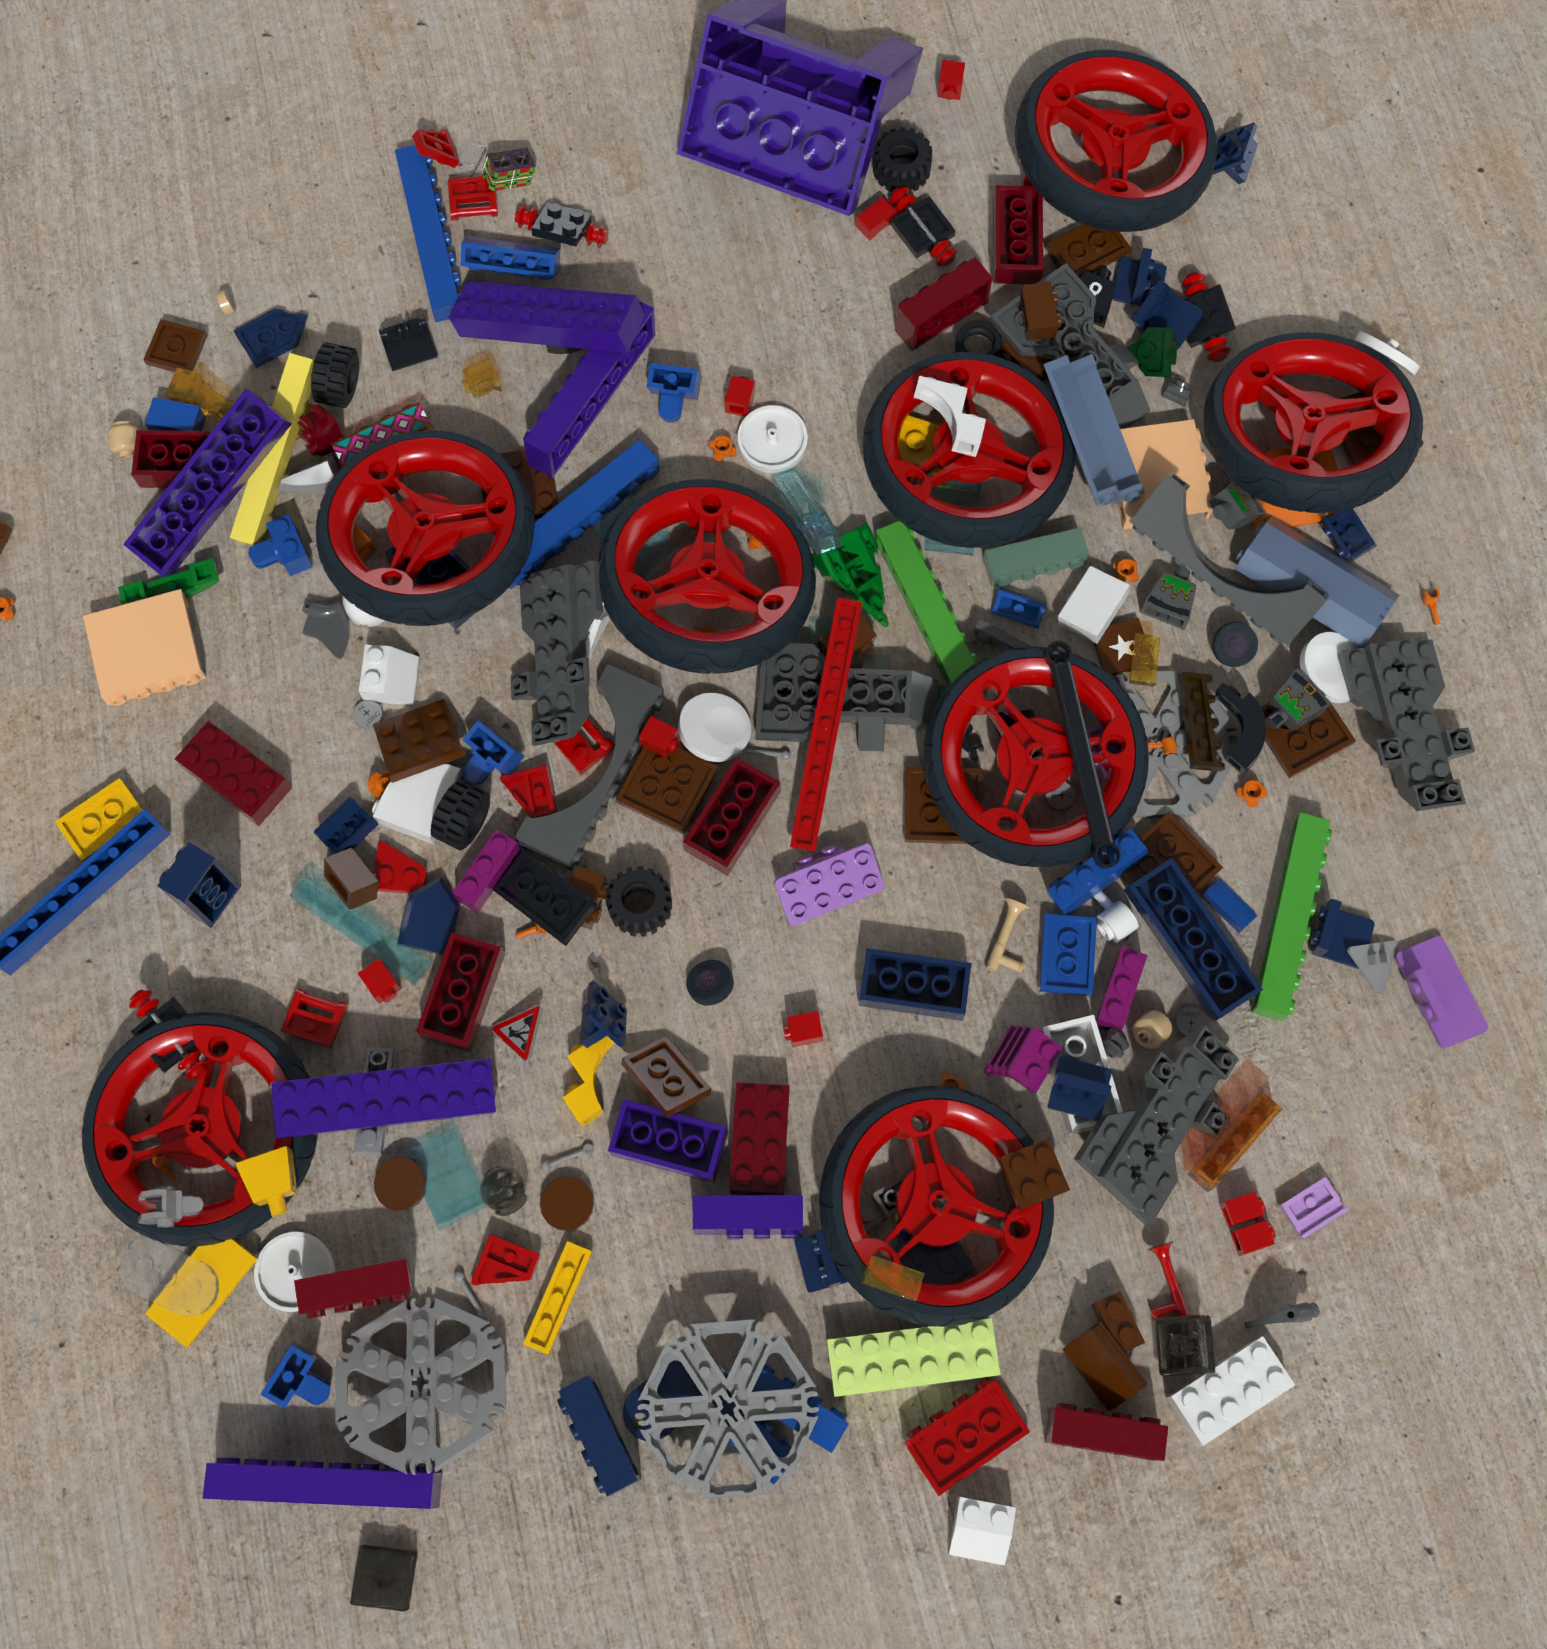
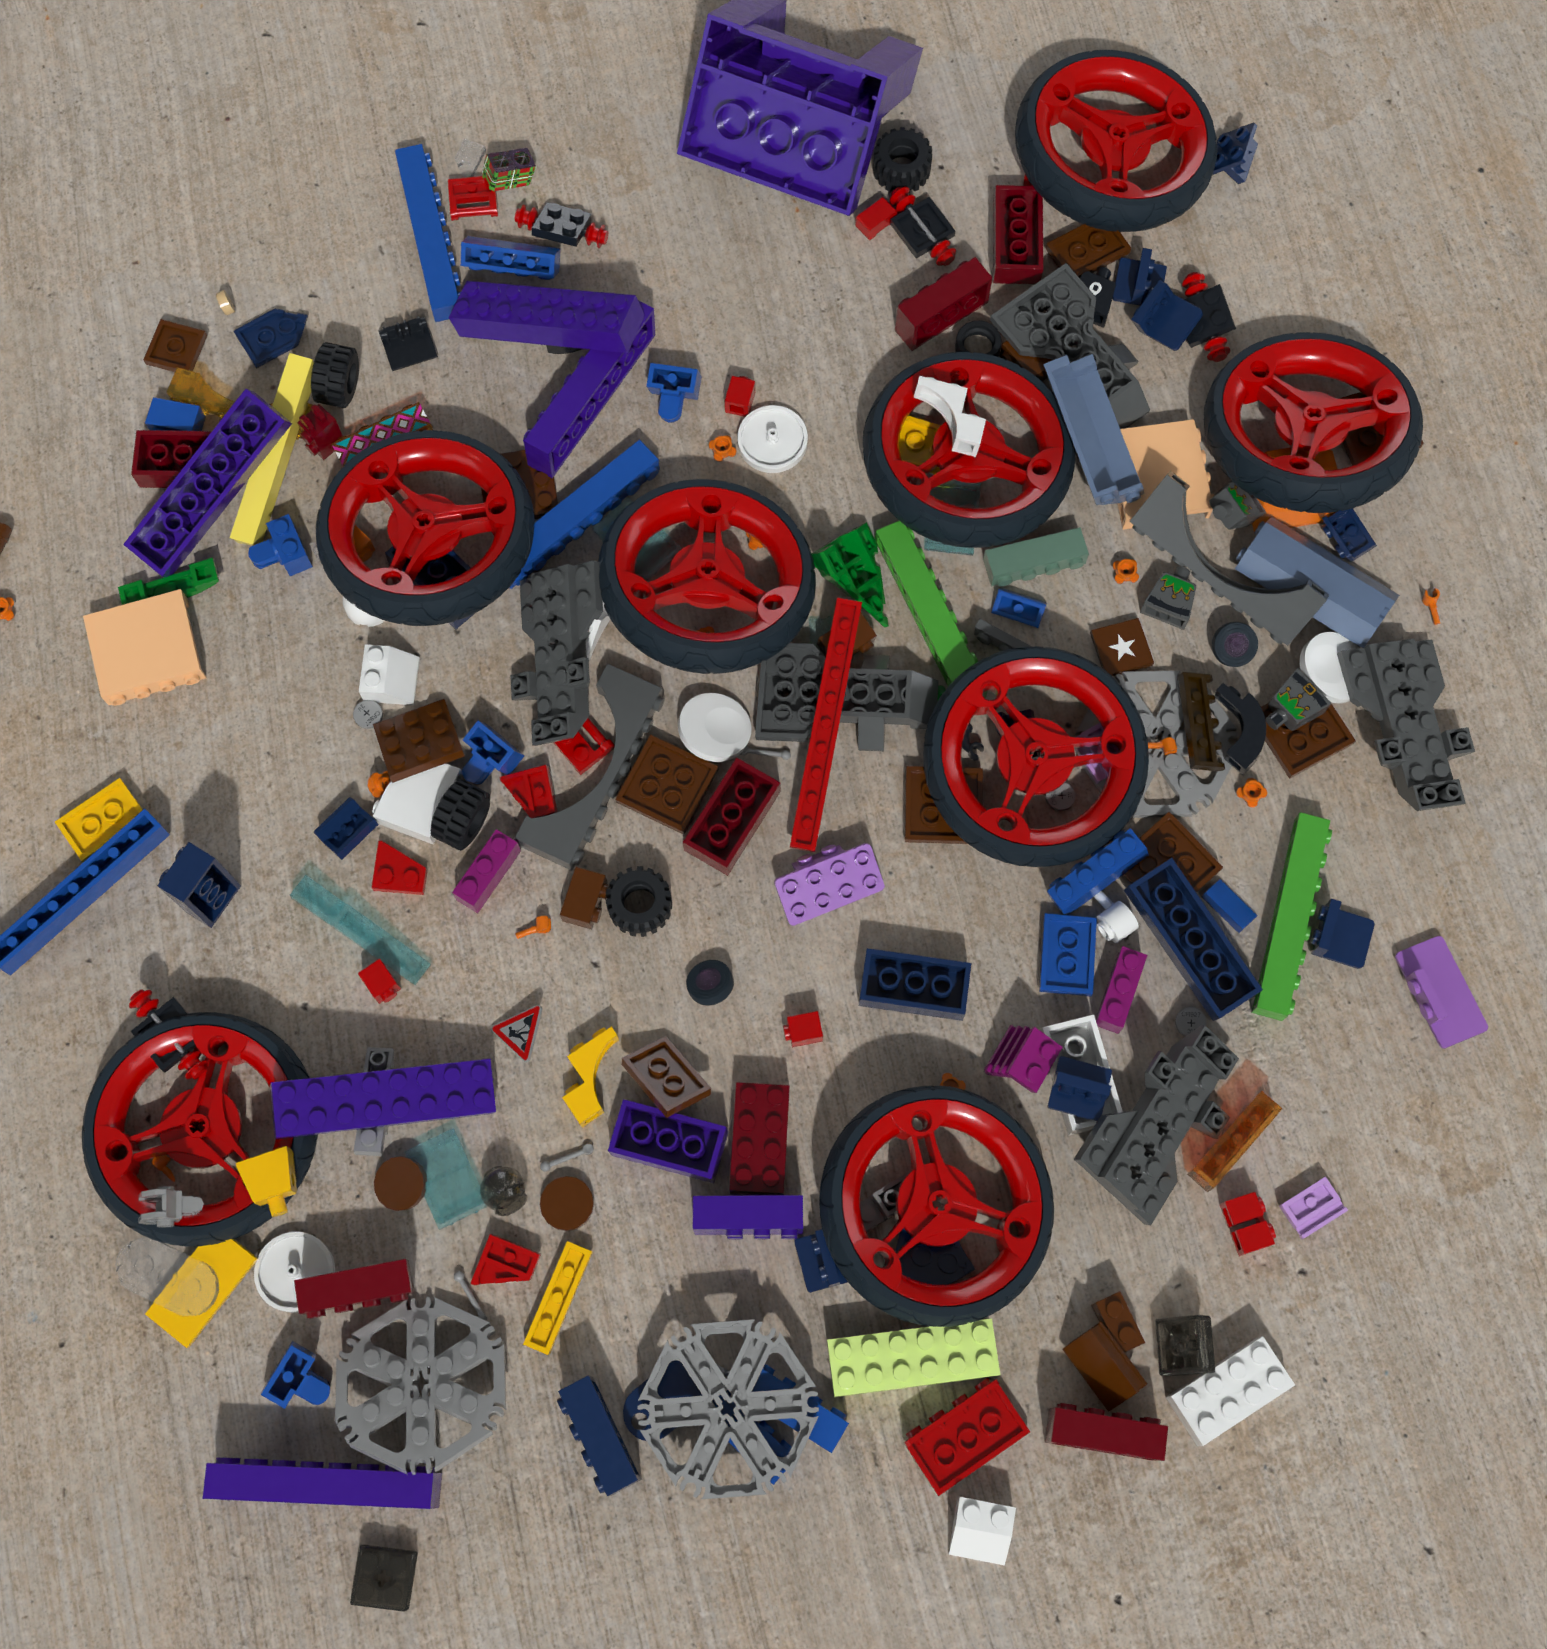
(122, 439): tan head -> none
(233, 773): dark red brick -> none
(311, 476): light grey slope -> none
(313, 1026): red plate -> none
(328, 625): dark grey arm -> none
(351, 878): reddish brown piece -> none
(429, 918): dark blue tile -> none
(436, 146): red wing -> none
(460, 992): dark red brick -> none
(480, 379): clear yellow window -> none
(545, 897): black tile -> none
(602, 1017): dark blue bracket -> none
(659, 737): red brick -> none
(807, 511): clear light blue slope -> none
(892, 1278): clear yellow plate -> none
(951, 79): red brick -> none
(996, 956): tan piece -> none
(1033, 1174): reddish brown plate -> none
(1039, 311): reddish brown piece -> none
(1082, 754): black piece -> none
(1093, 604): white container -> none
(1114, 1043): dark grey plate -> none
(1144, 660): clear yellow plate -> none
(1152, 1029): tan head -> none
(1155, 351): dark green plate -> none
(1177, 392): dark grey plate -> none
(1178, 1302): red piece -> none
(1296, 1313): dark grey arm -> none
(1374, 962): light grey piece -> none
(1389, 350): white piece -> none

